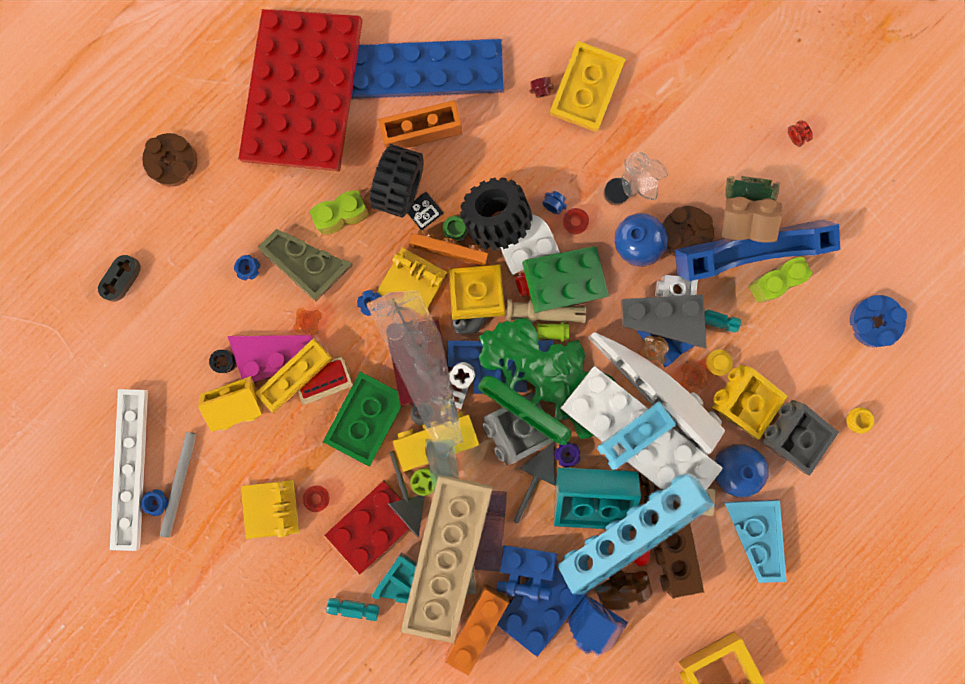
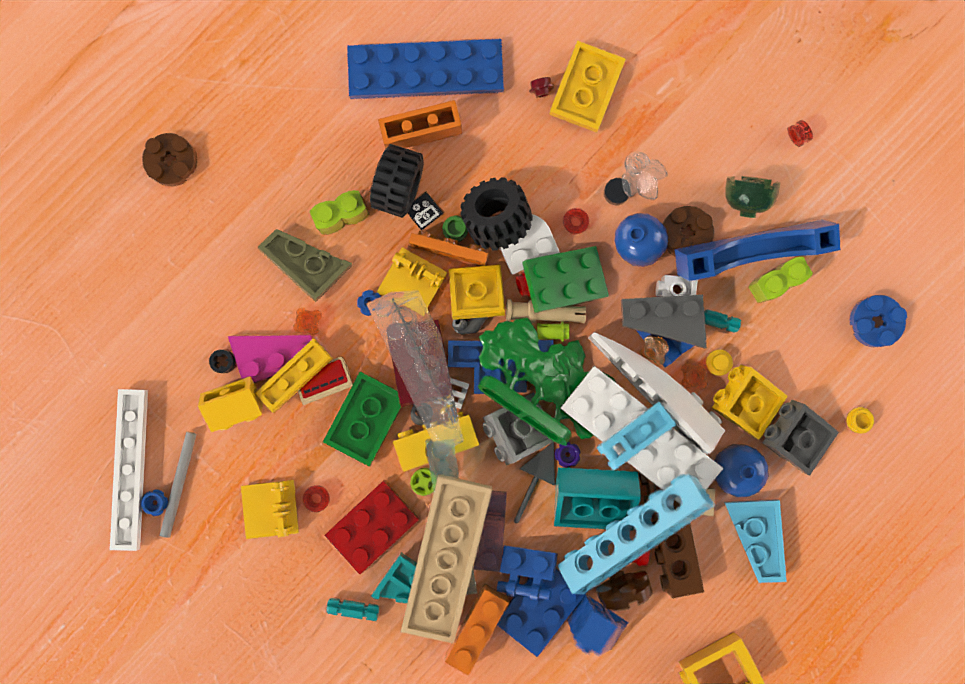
(119, 278): pearl dark grey beam -> none
(242, 262): blue plate -> none
(300, 89): red plate -> none
(410, 508): dark grey piece -> none
(458, 381): white bush -> none
(554, 202): blue plate -> none
(752, 219): medium nougat brick -> none

